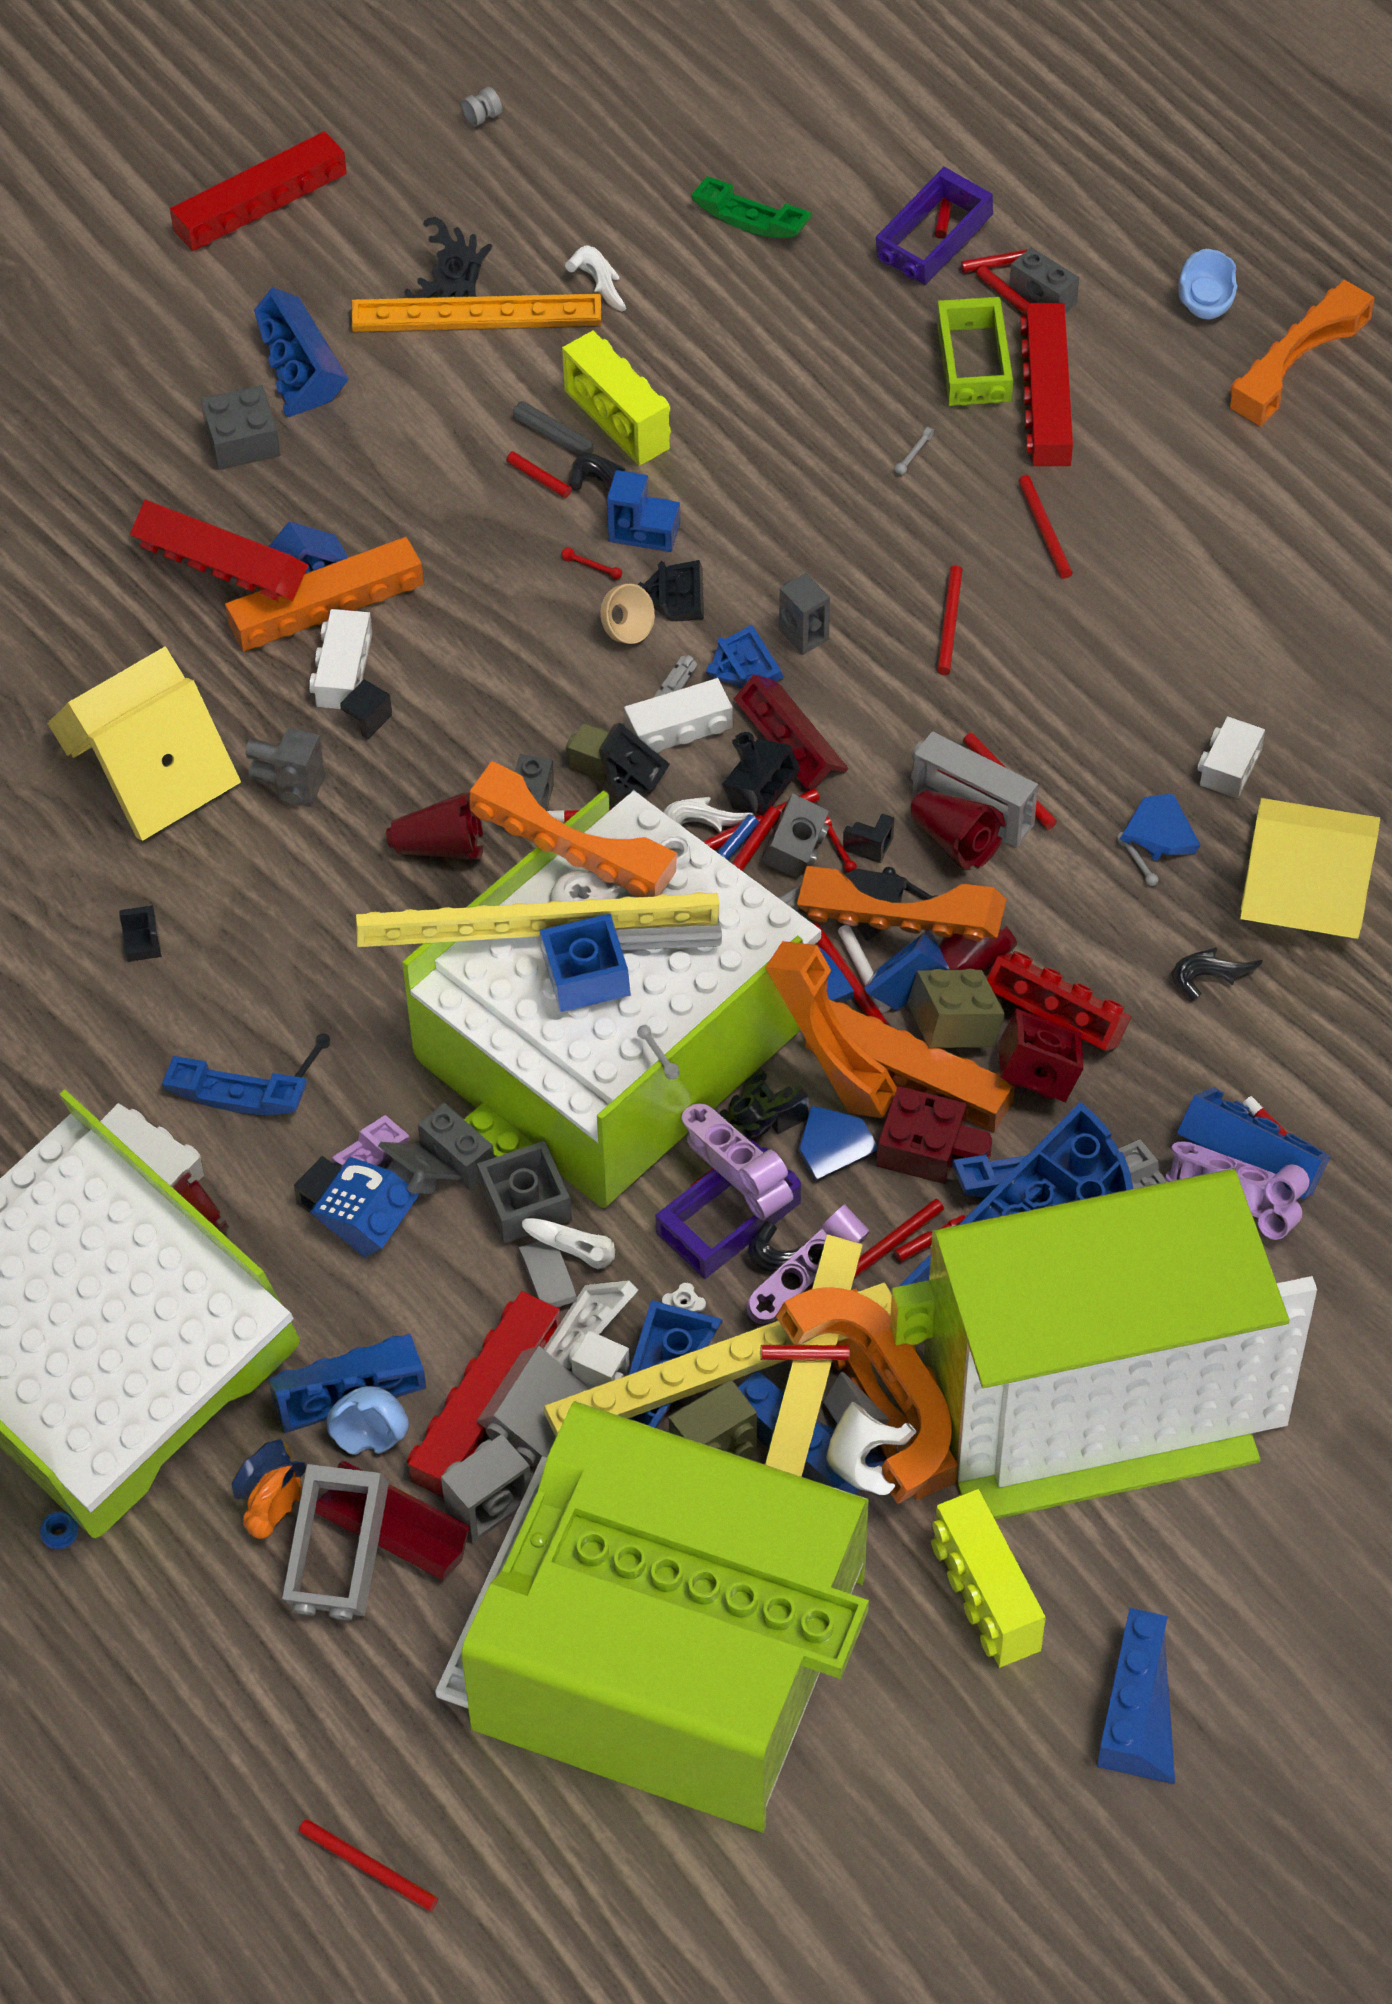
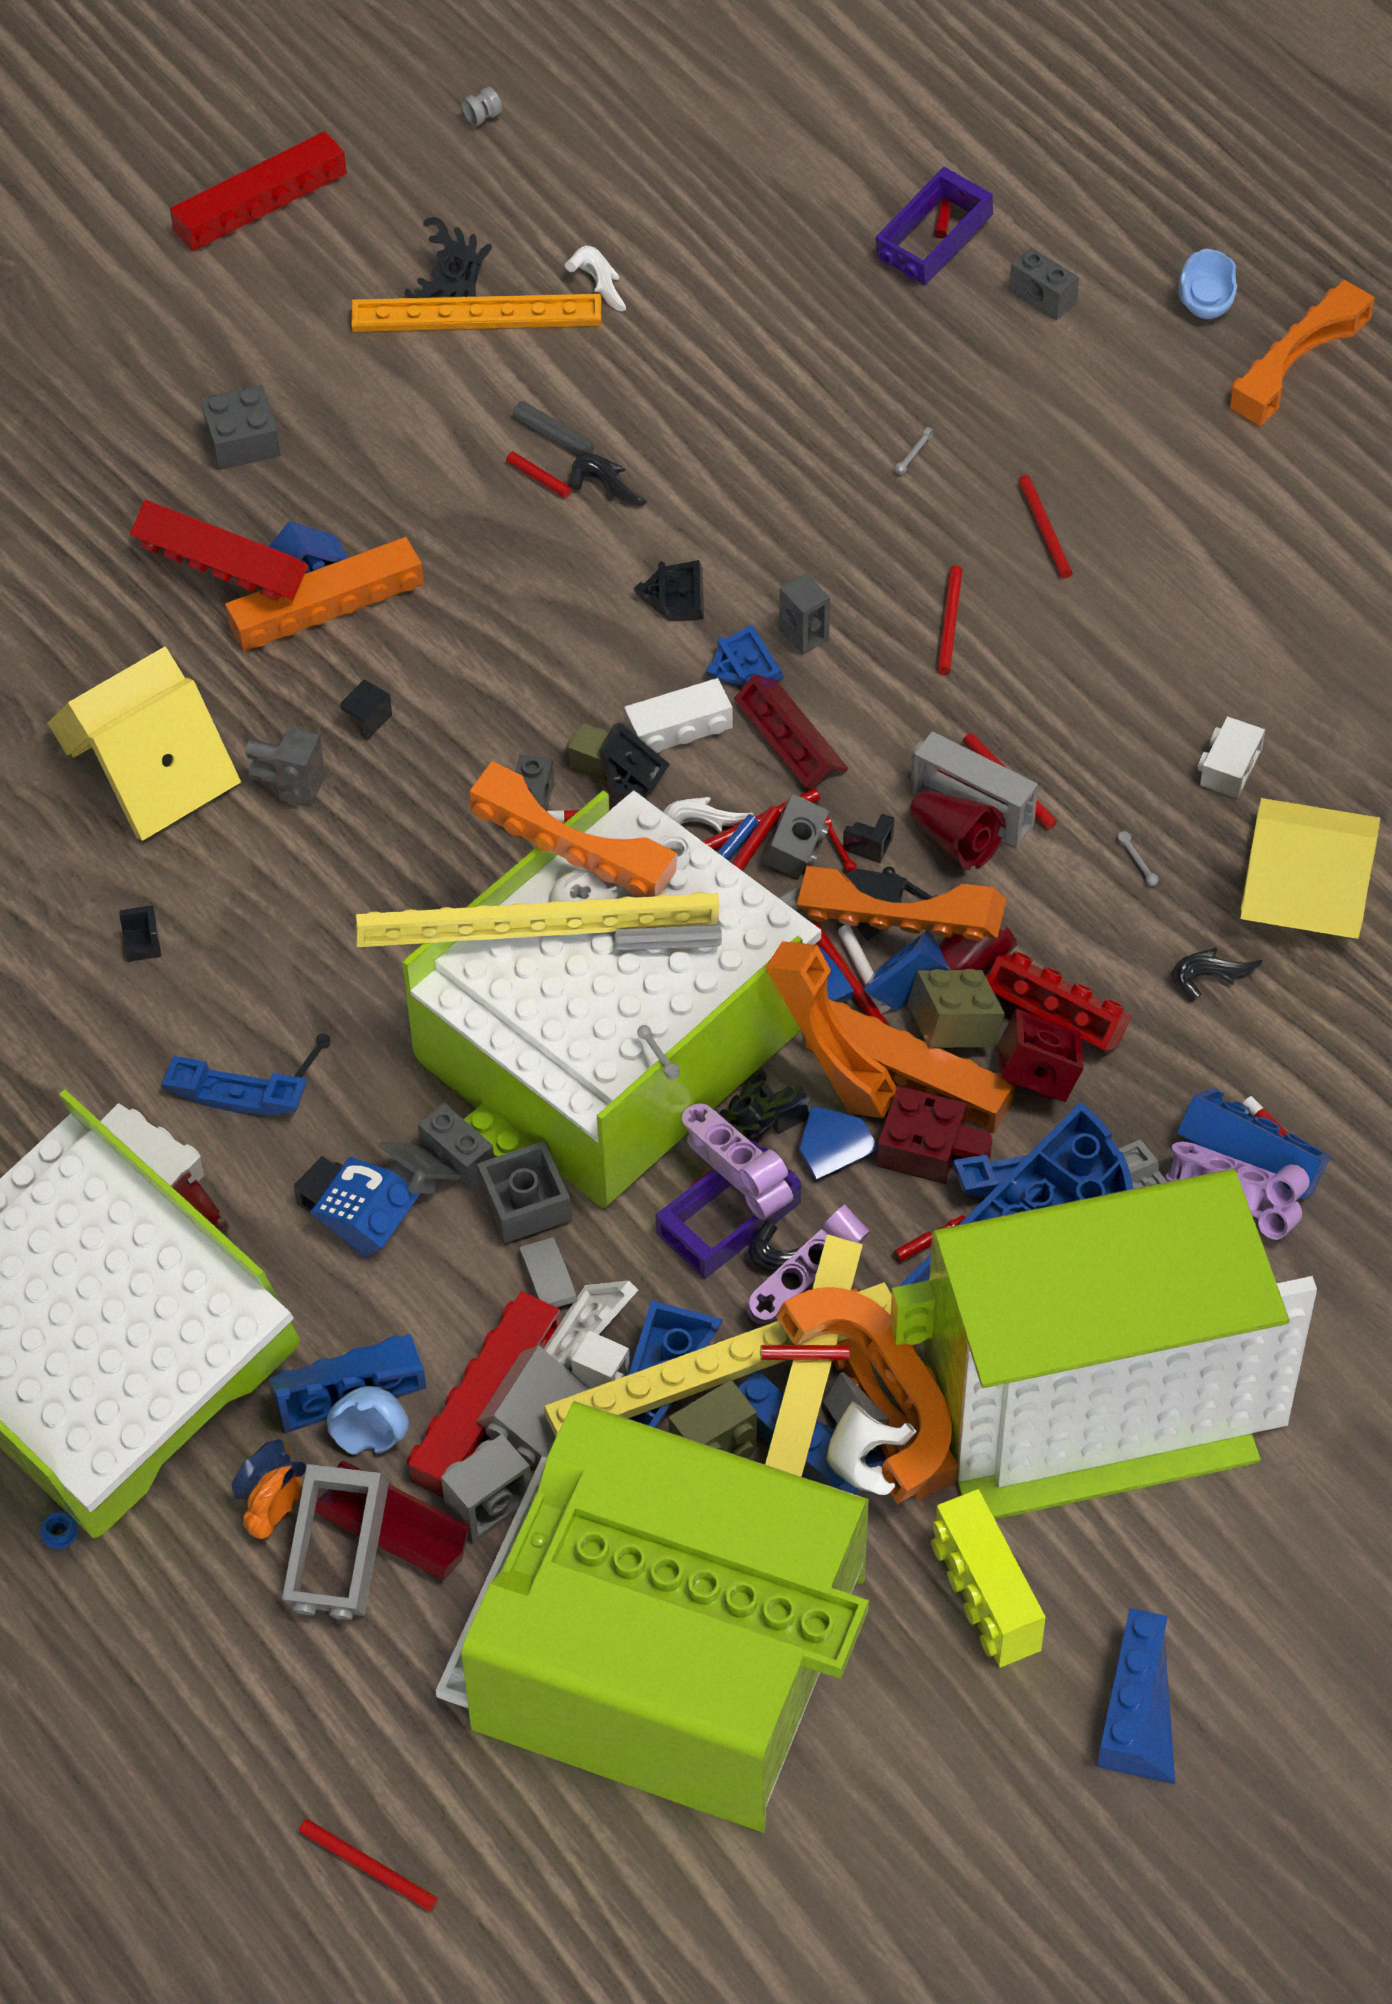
(298, 352): blue wedge -> none
(342, 657): white brick -> none
(369, 1138): lavender slope -> none
(439, 831): dark red cone -> none
(568, 555): red hinge -> none
(585, 962): blue brick -> none
(593, 1249): white piece -> none
(616, 397): neon yellow brick -> none
(637, 613): tan piece -> none
(640, 519): blue brick -> none
(678, 677): light grey axle -> none
(686, 1293): white plate -> none
(750, 216): green slope -> none
(760, 775): black brick -> none
(898, 1235): red bar -> none
(968, 315): lime window -> none
(991, 261): red piece -> none
(1002, 289): red piece -> none
(1048, 384): red brick -> none
(1161, 827): blue slope -> none

